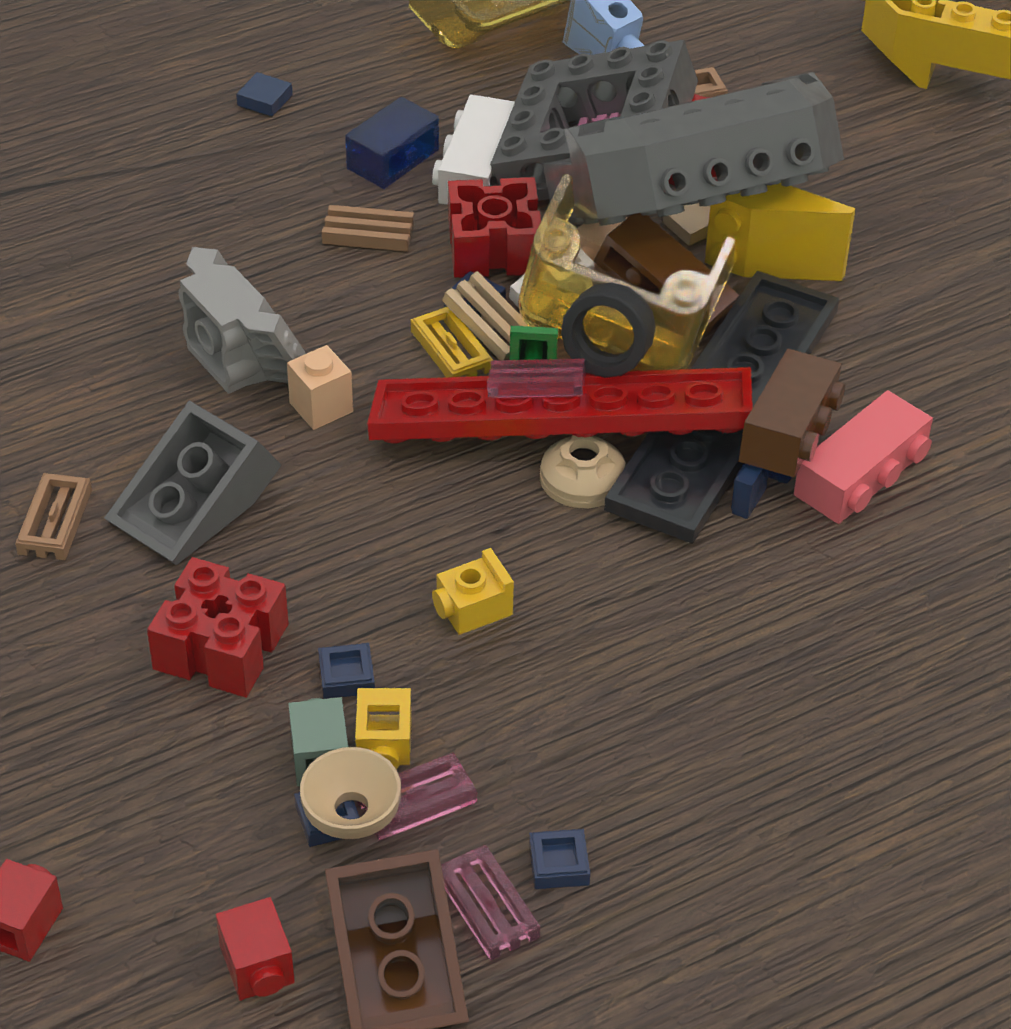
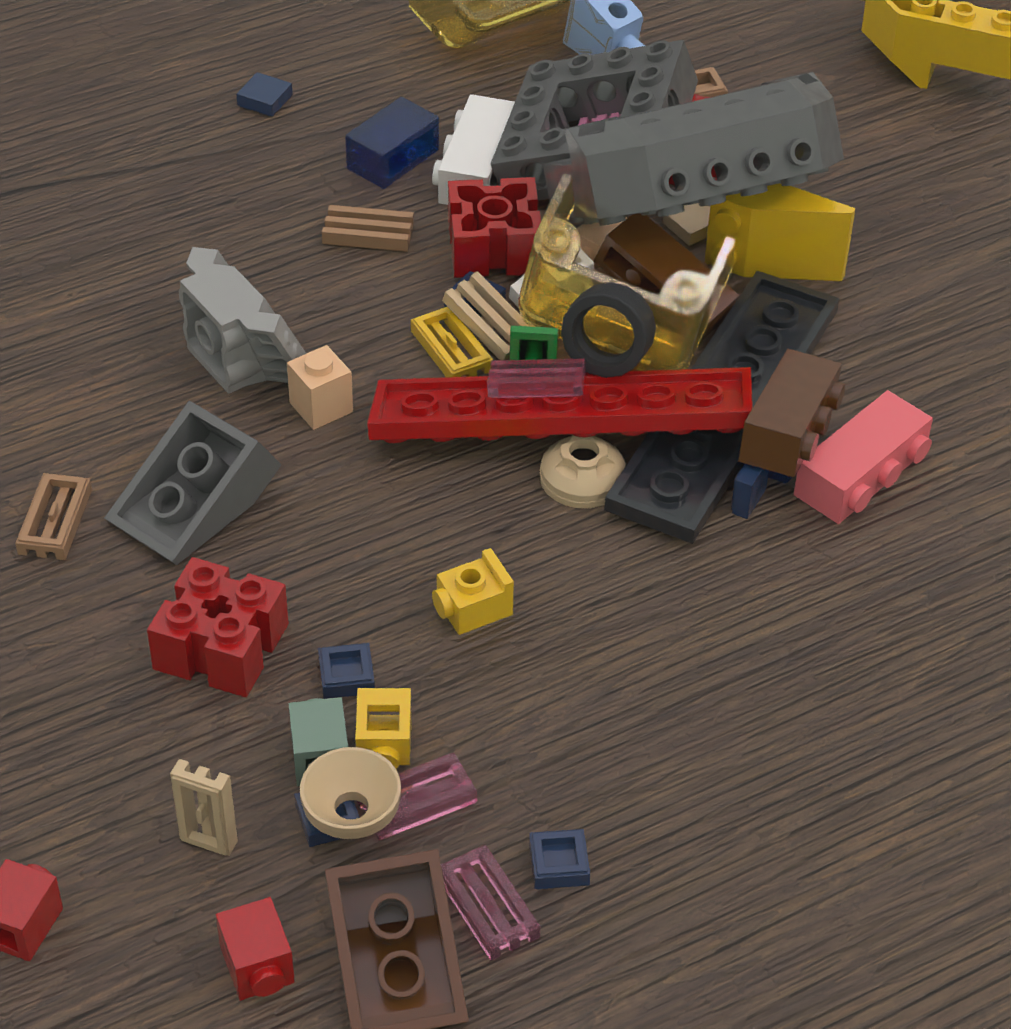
(214, 809): none -> tan tile

